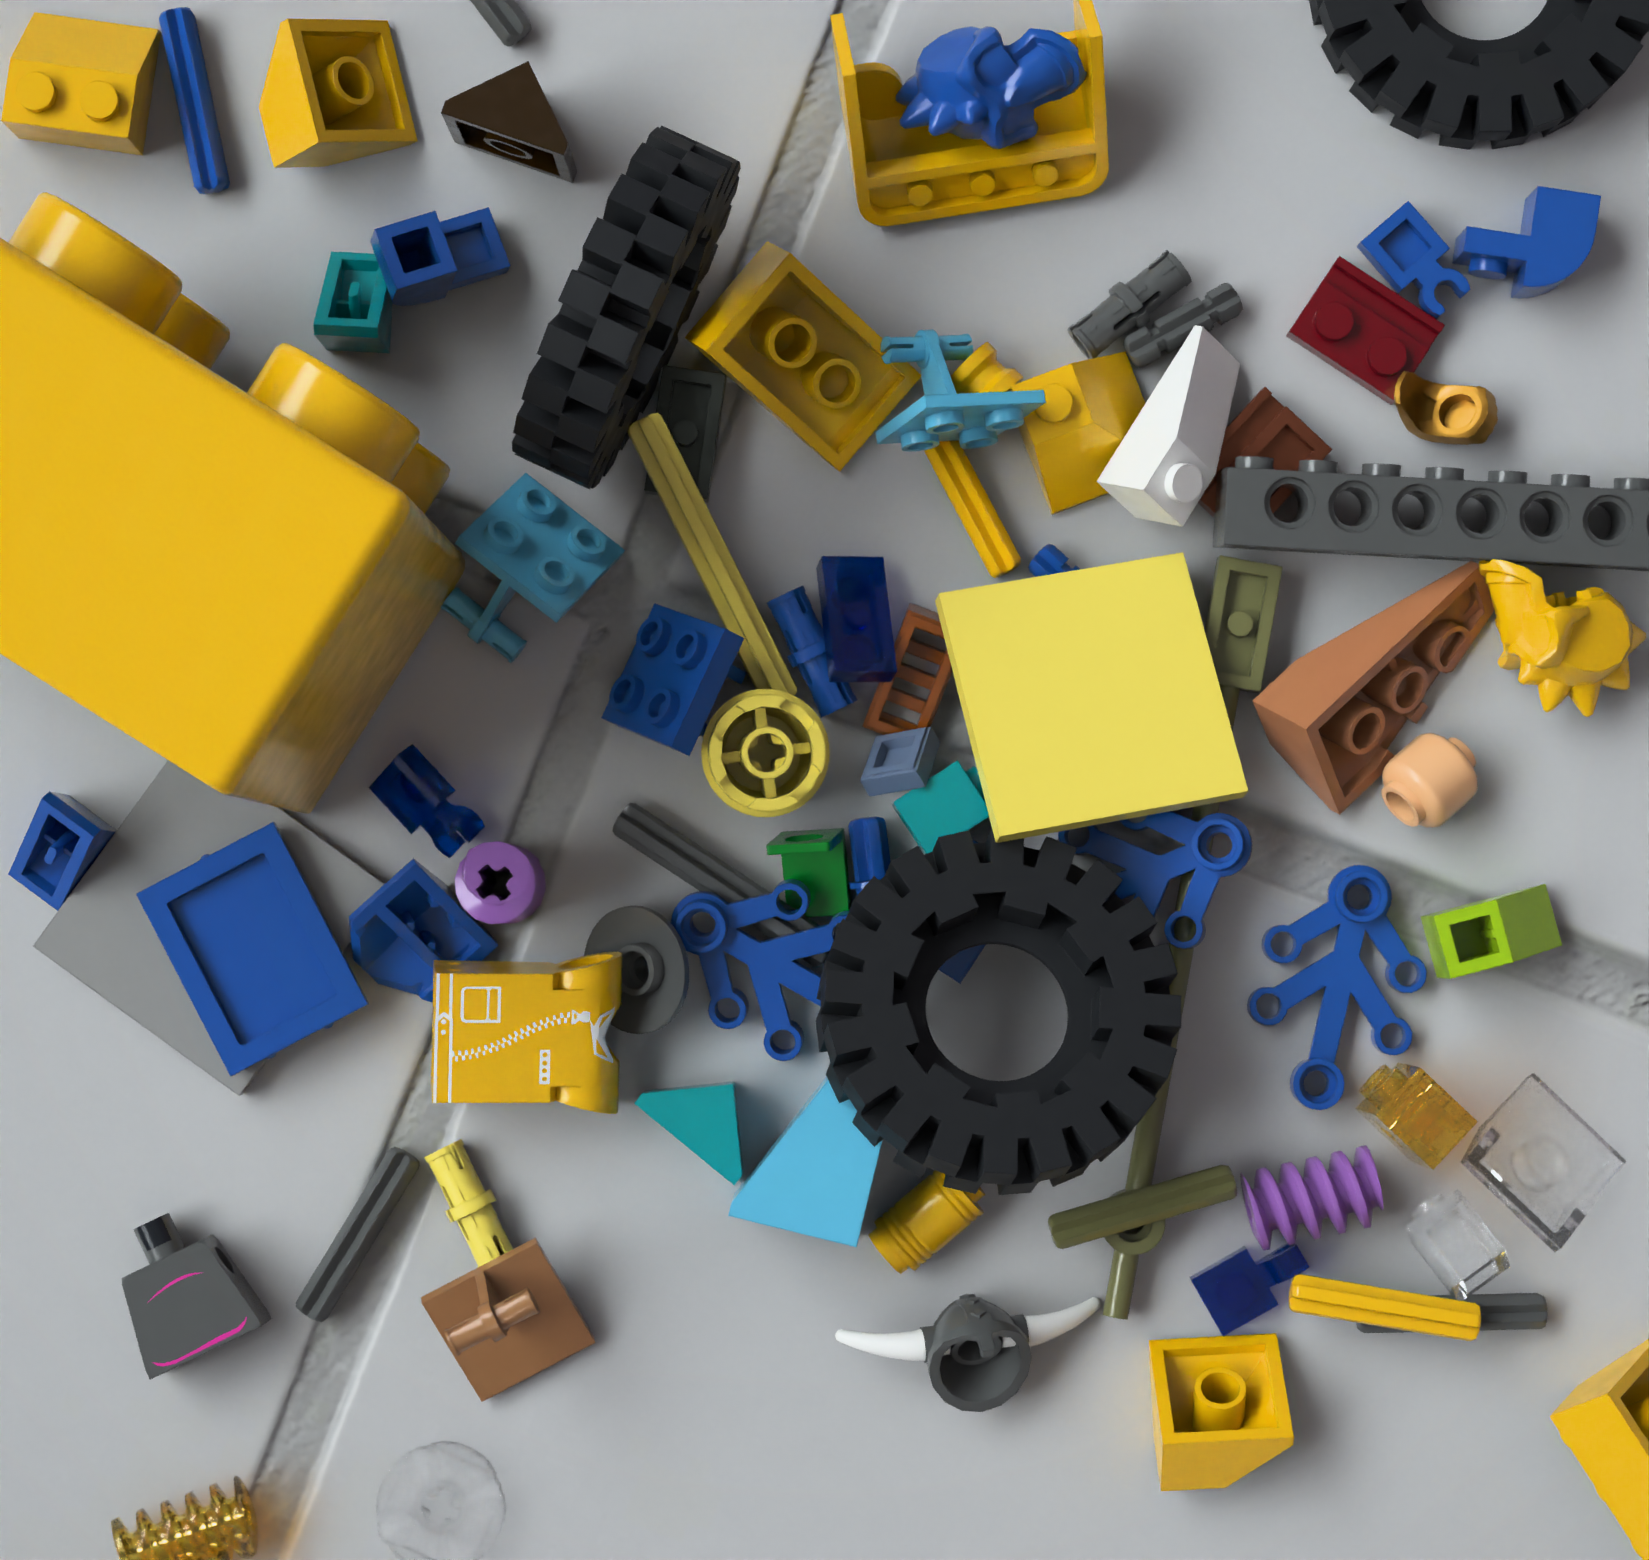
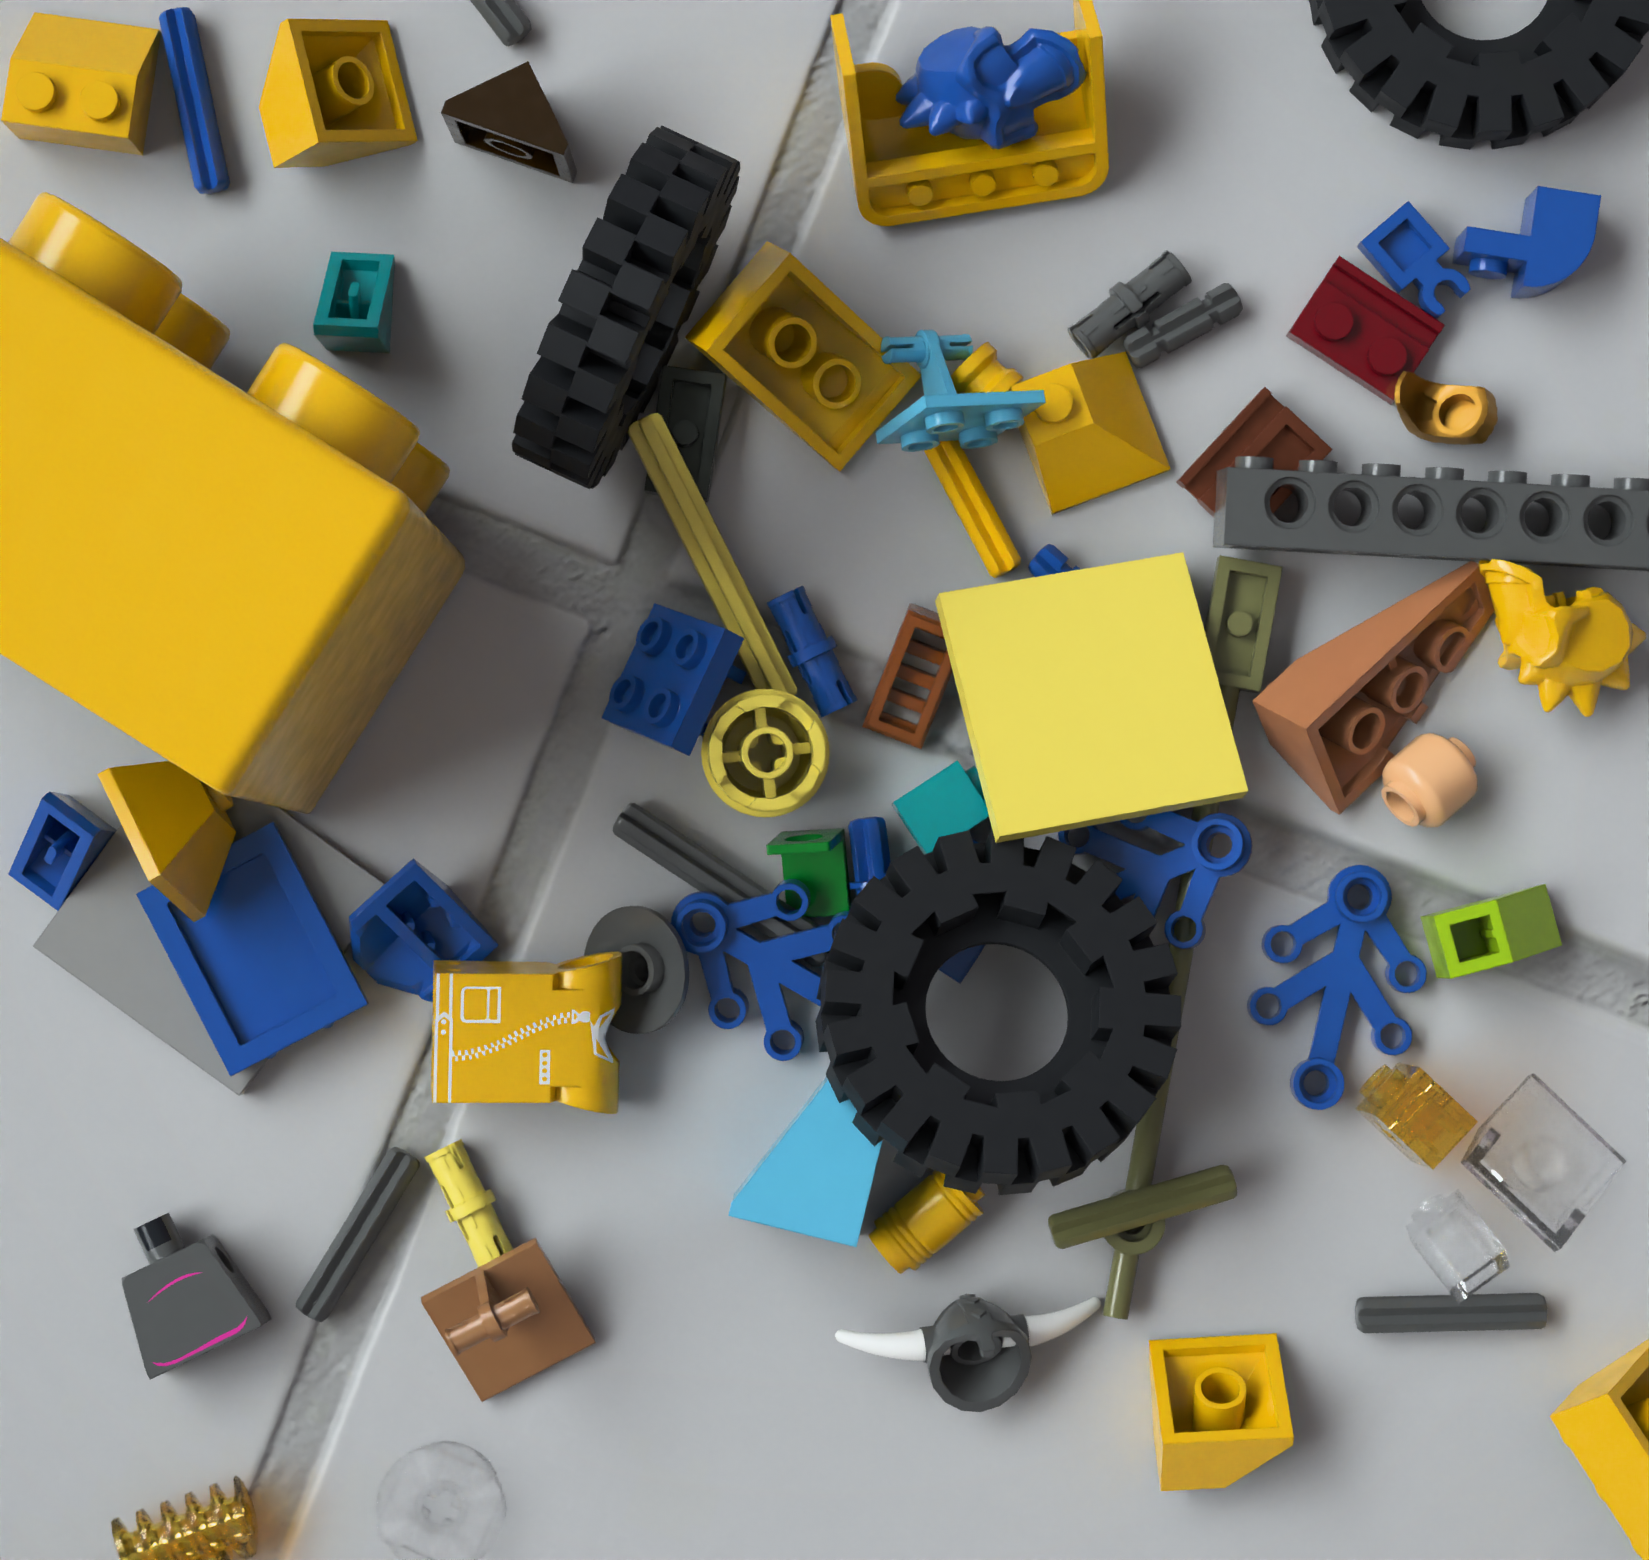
(174, 829): none -> yellow slope
(419, 798): clear blue plate -> none
(430, 257): blue brick -> none
(476, 880): medium lavender piece -> none
(535, 550): medium azure plate -> none
(702, 1120): teal slope -> none
(856, 619): clear blue plate -> none
(900, 761): sand blue tile -> none
(1177, 435): white slope -> none
(1239, 1288): clear blue plate -> none
(1313, 1197): medium lavender piece -> none
(1384, 1307): yellow axle -> none

